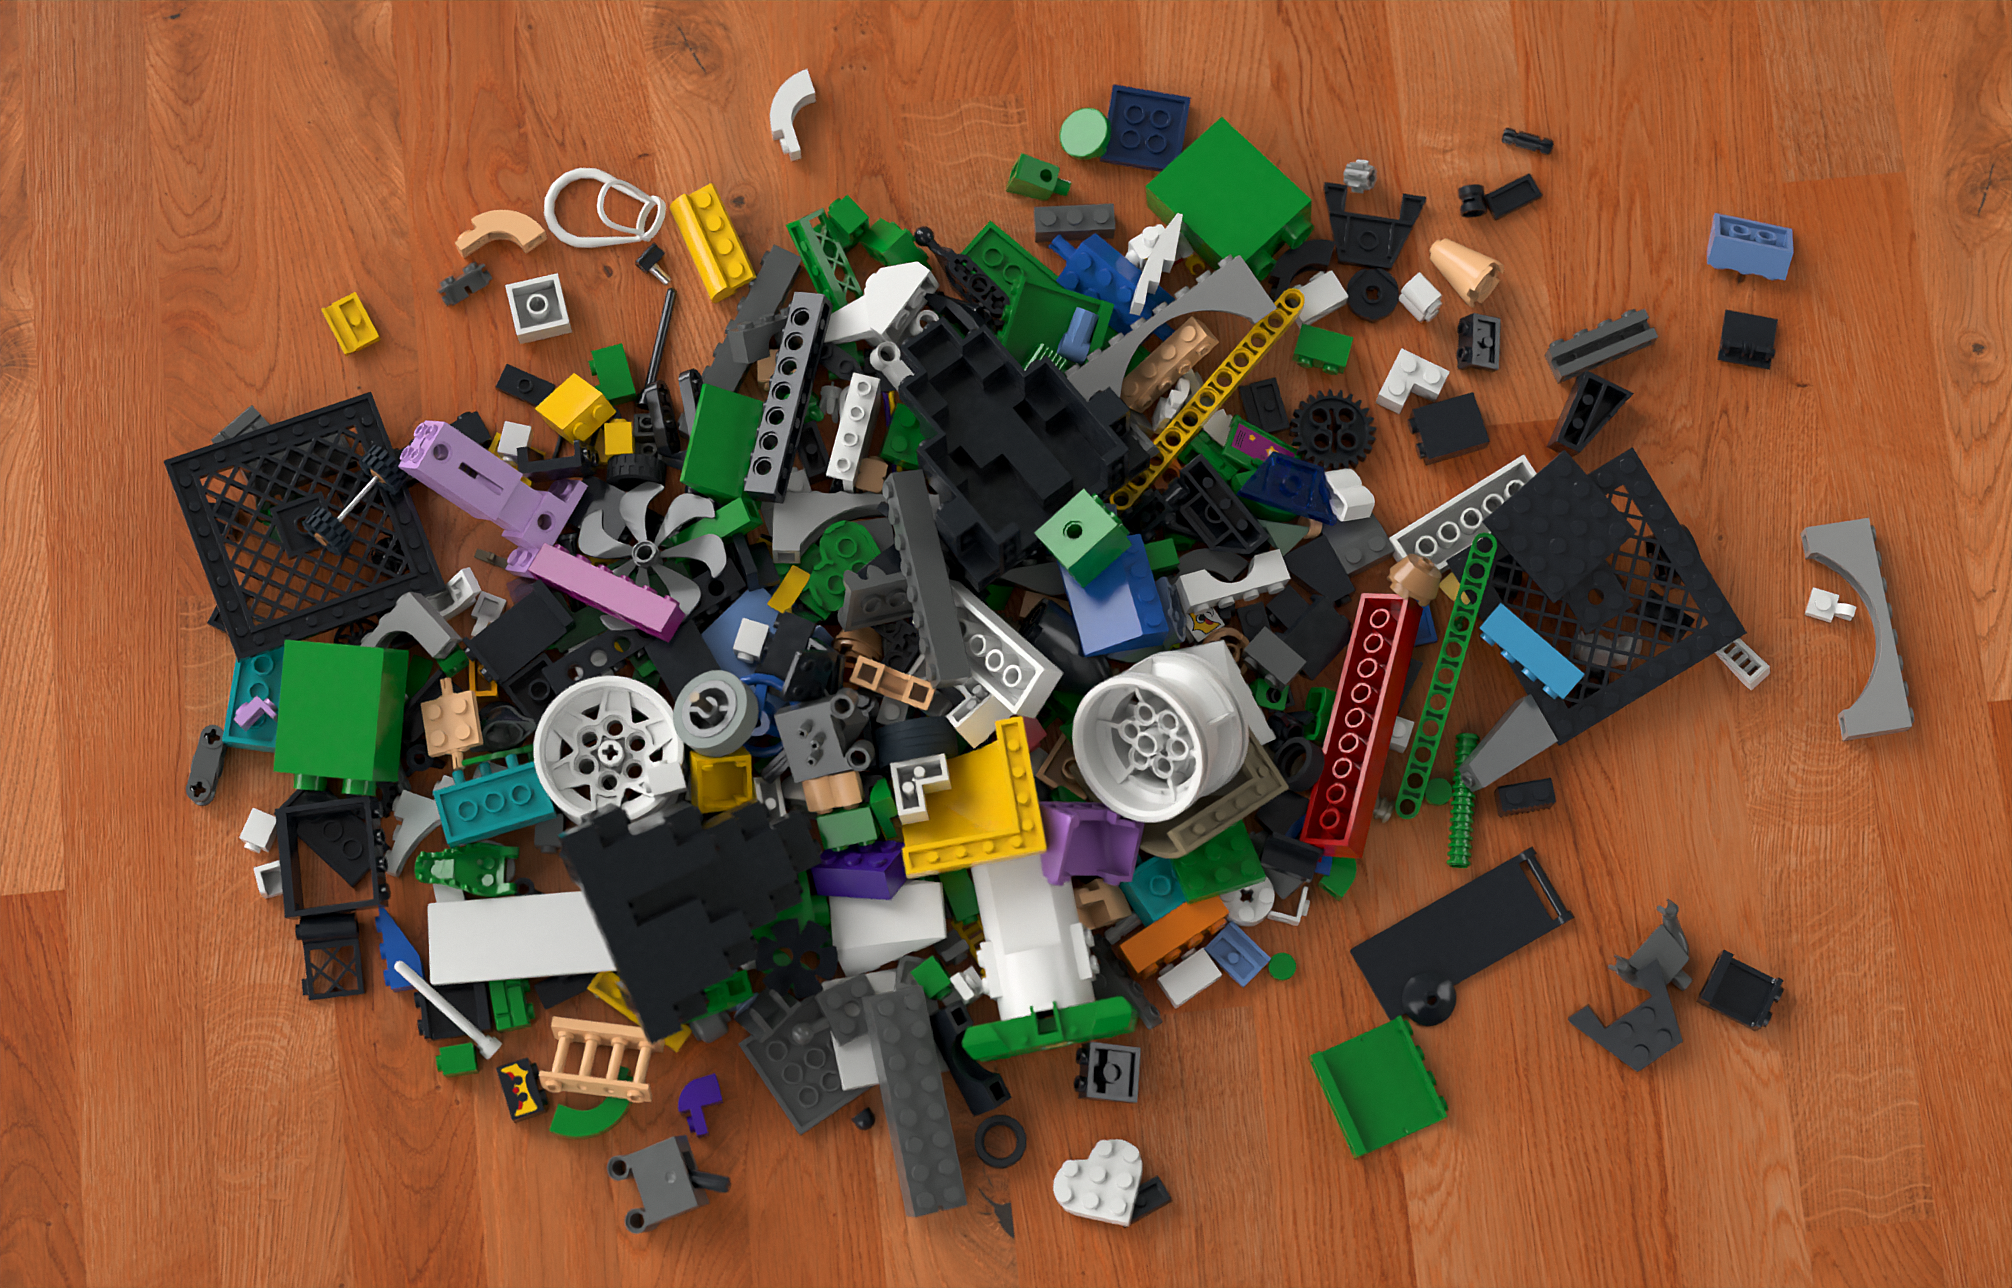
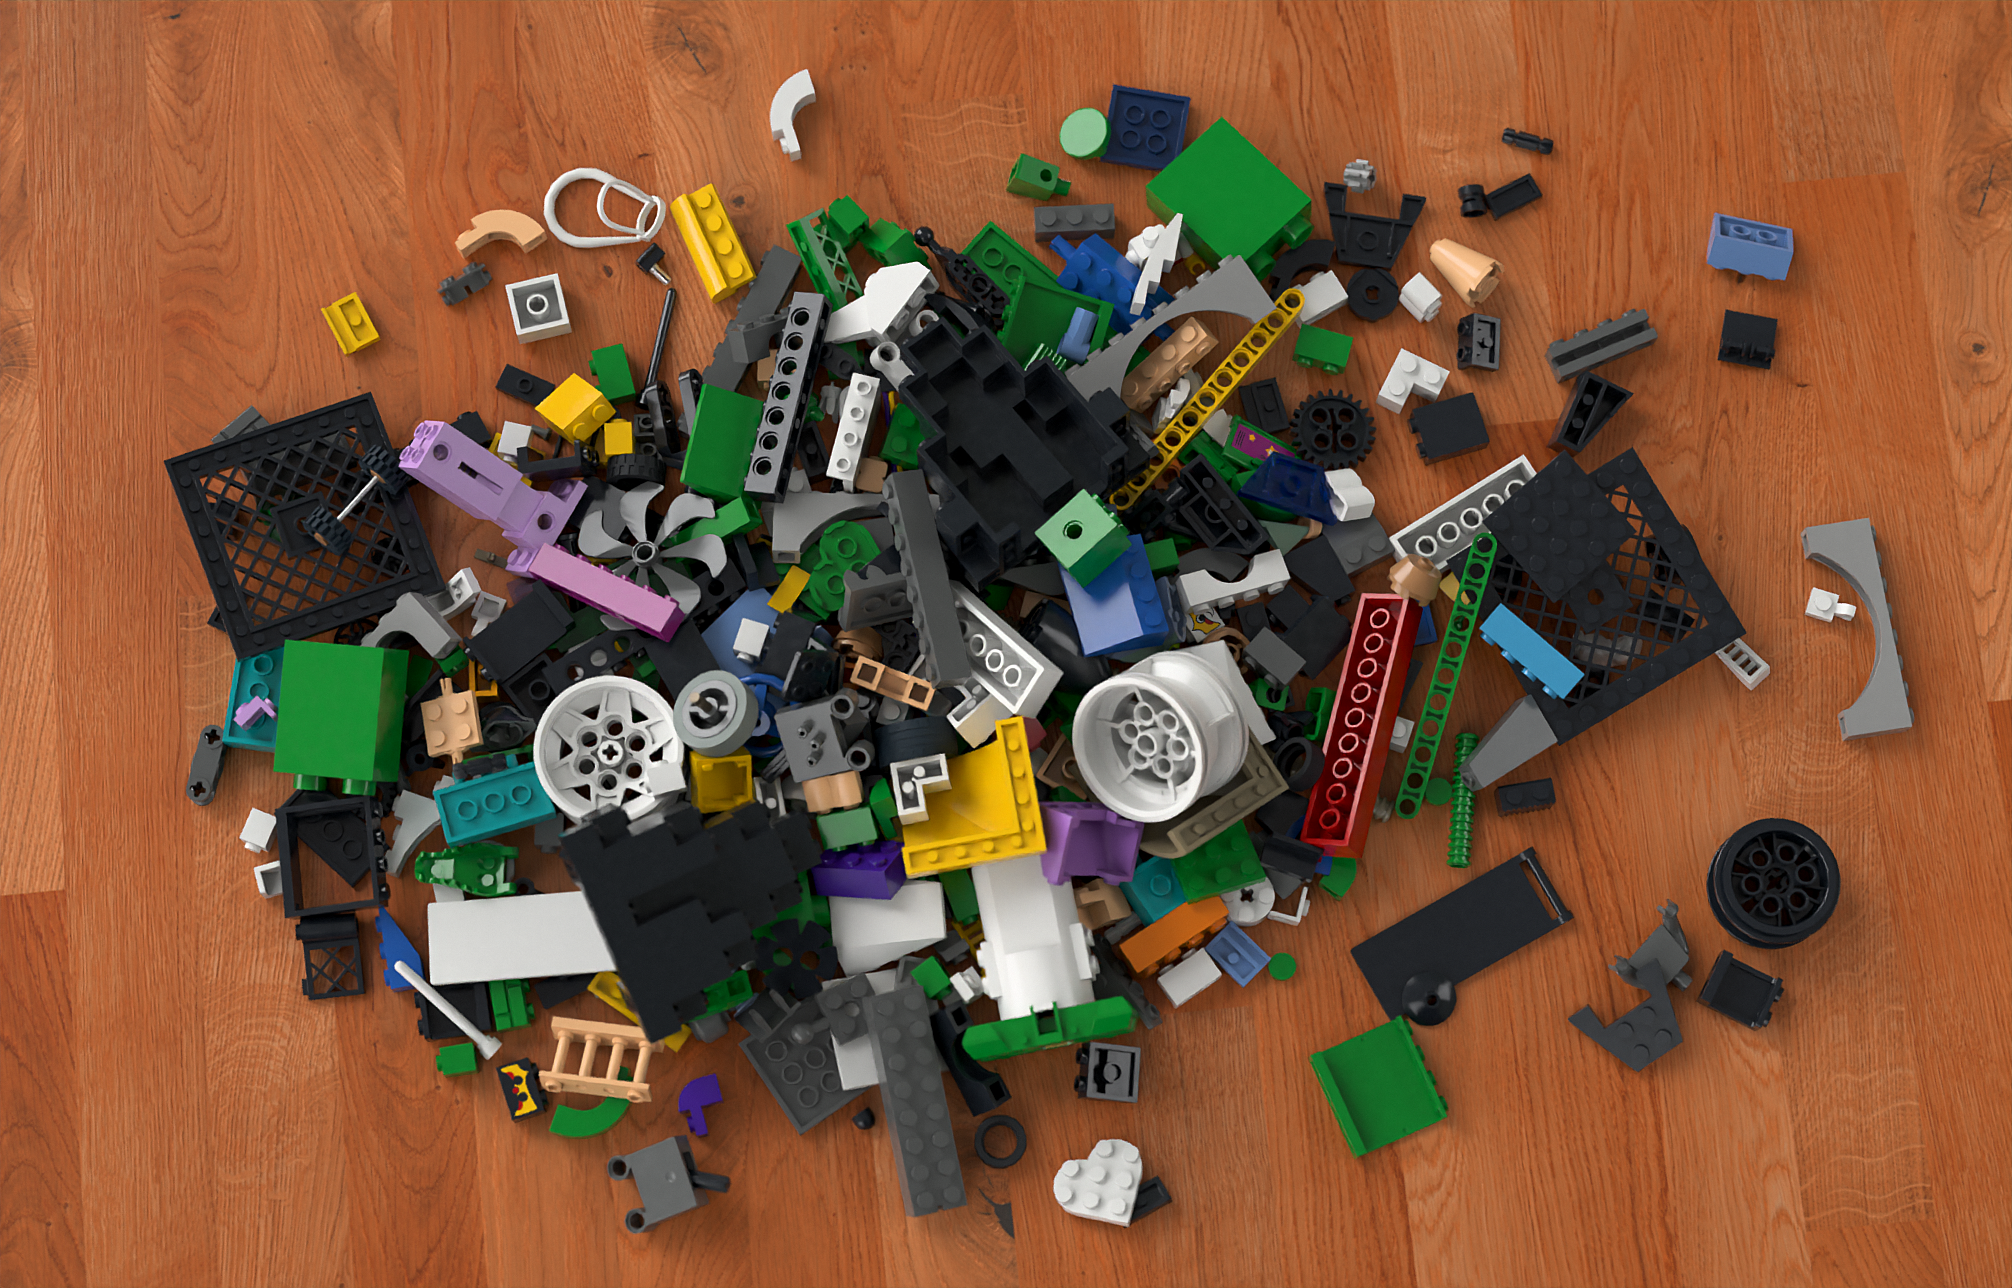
(479, 766): none -> black axle
(545, 433): none -> dark grey piece
(1759, 927): none -> black wheel

